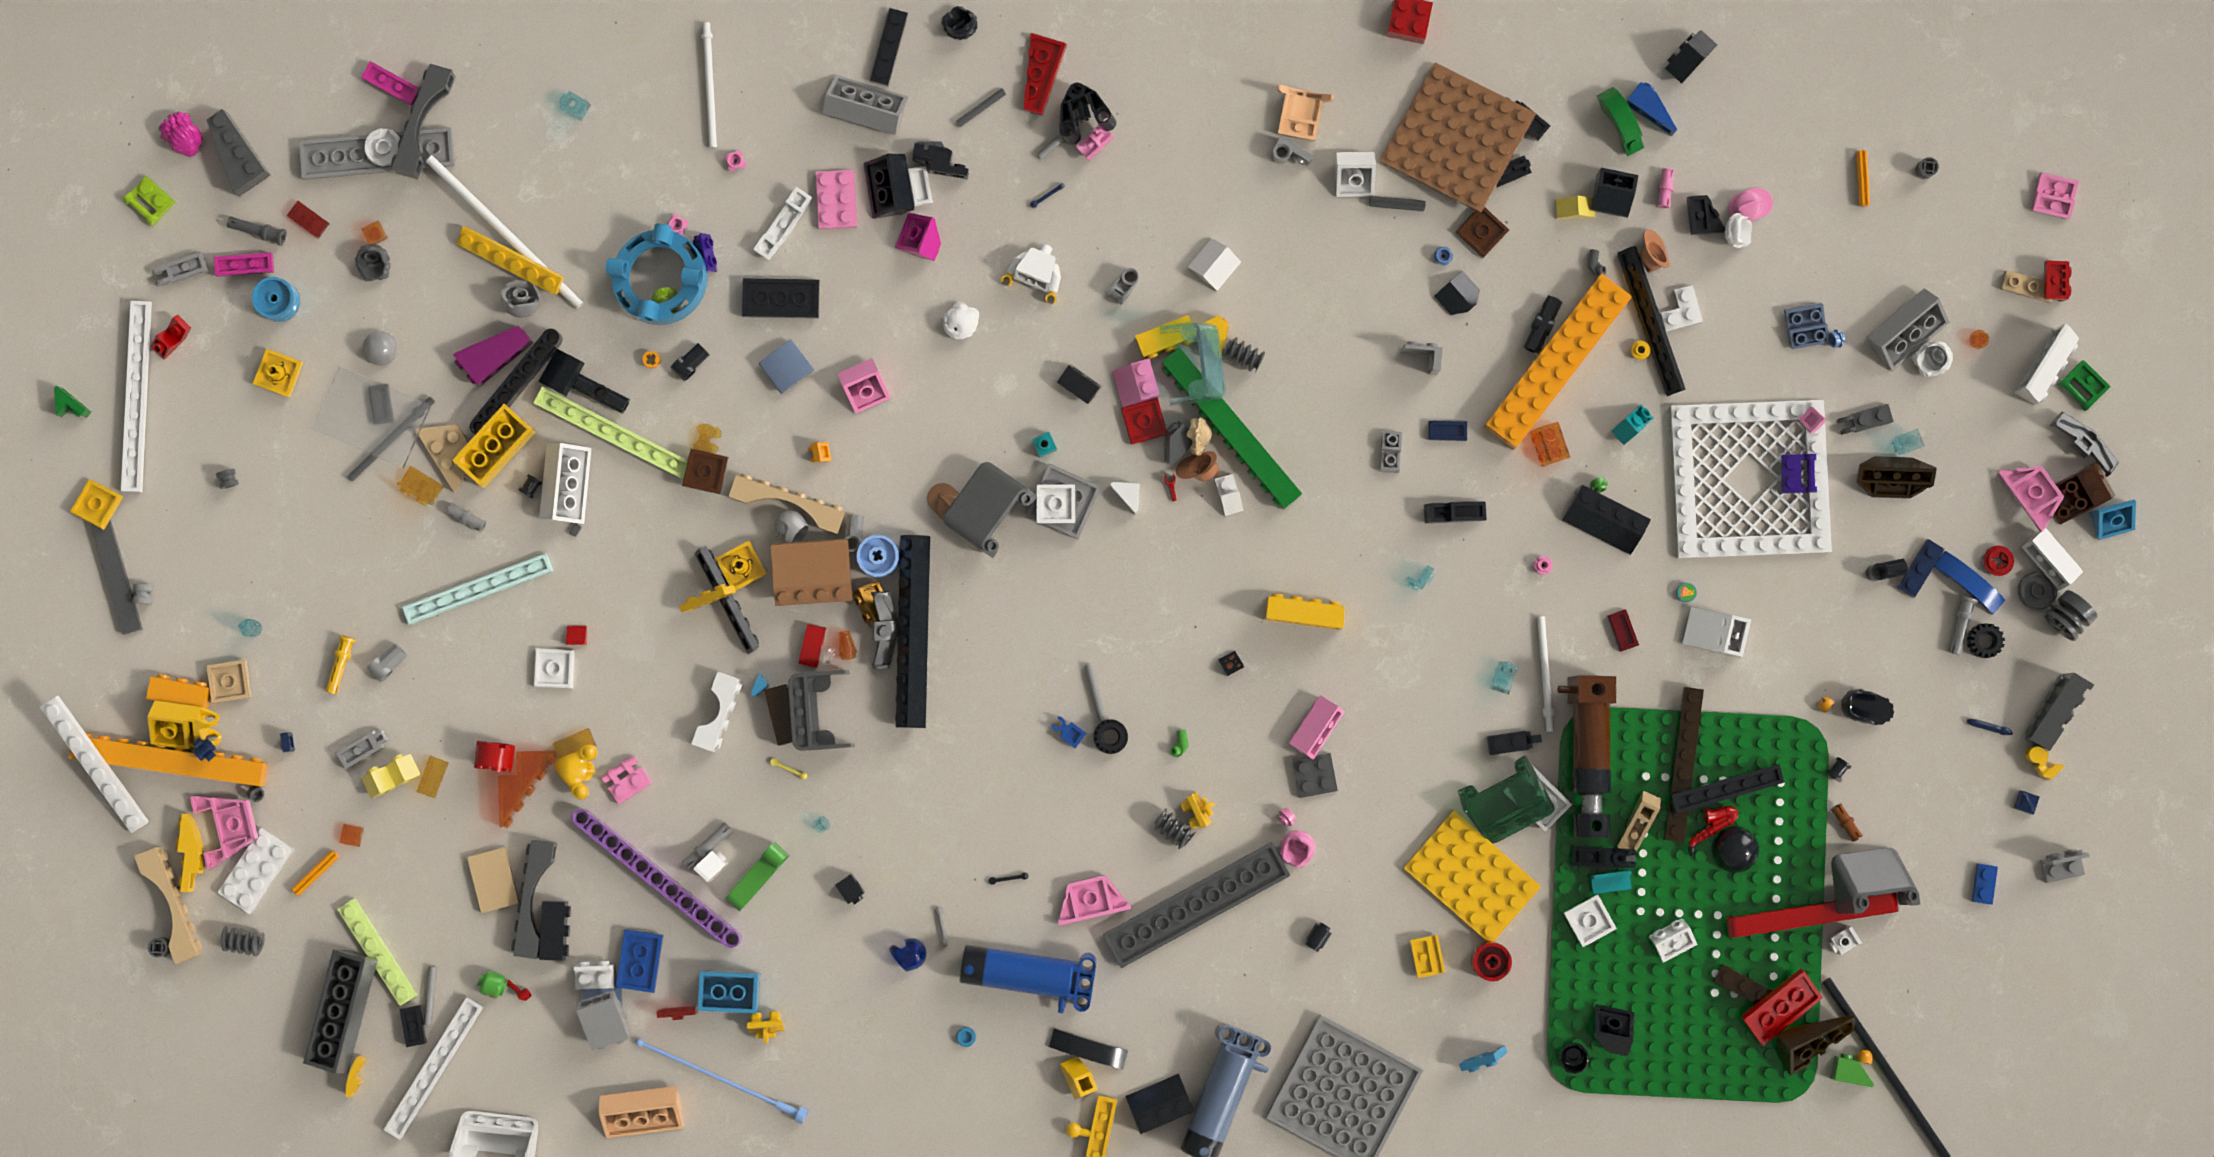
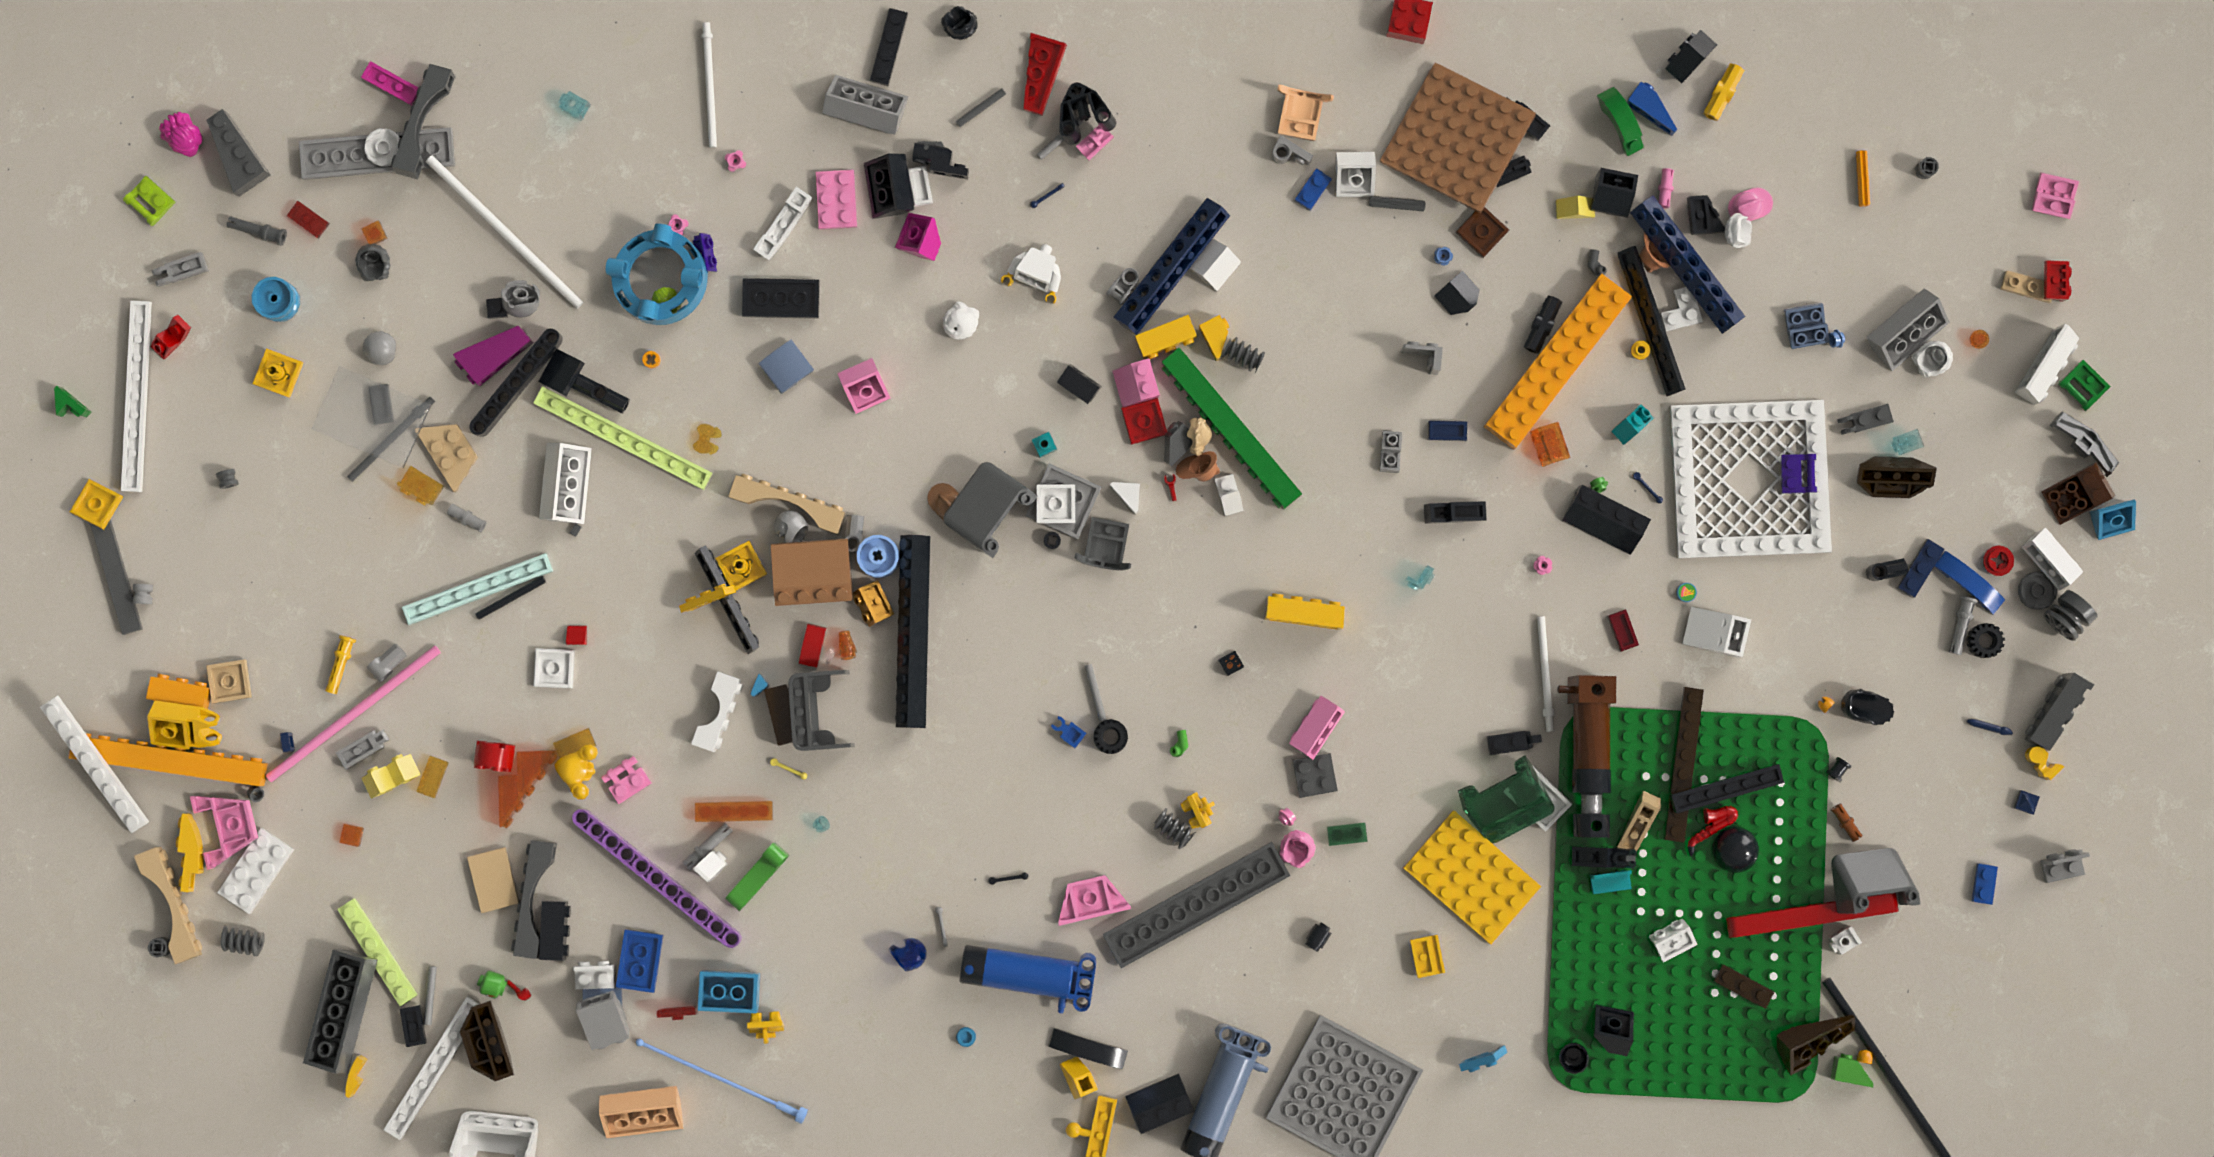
(204, 749): dark blue gear -> none
(244, 264): dark pink plate -> none
(250, 628): clear light blue hinge -> none
(315, 872): light orange axle -> none
(353, 713): none -> bright pink piece
(486, 1043): none -> dark brown wedge
(494, 446): yellow slope -> none
(495, 309): none -> black plate
(510, 260): yellow plate -> none
(511, 597): none -> black bar
(524, 489): black bush -> none
(686, 365): black piece -> none
(705, 471): reddish brown tile -> none
(734, 811): none -> clear orange plate
(821, 452): light orange tile -> none
(850, 889): black brick -> none
(884, 629): dark grey plate -> none
(1046, 538): none -> black bush
(1105, 545): none -> dark grey piece
(1171, 266): none -> dark blue brick
(1212, 384): clear light blue windscreen -> none
(1313, 189): none -> blue plate
(1347, 834): none -> clear green plate
(1498, 969): red brick -> none
(1504, 677): clear light blue bracket -> none
(1589, 920): white plate -> none
(1637, 476): none -> dark blue hinge
(1687, 264): none -> dark blue brick
(1723, 92): none -> yellow piece
(1781, 1007): red plate -> none
(1812, 419): bright pink plate -> none
(2034, 493): bright pink wing -> none

